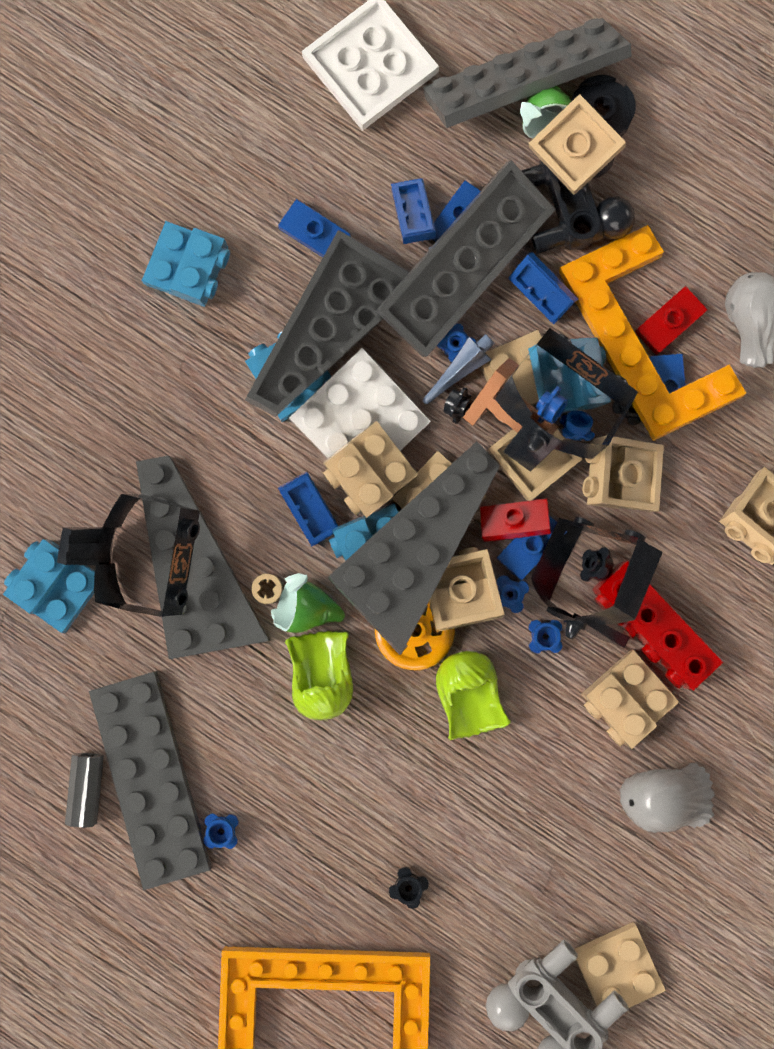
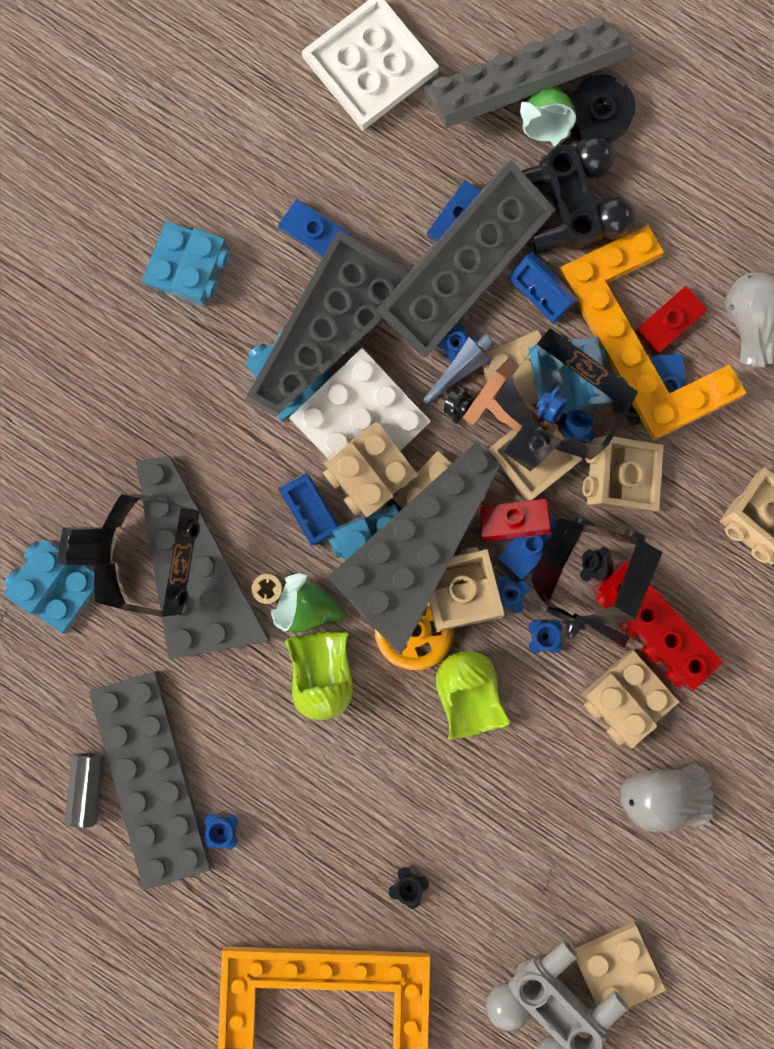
(413, 211): blue plate -> none
(577, 144): tan plate -> none

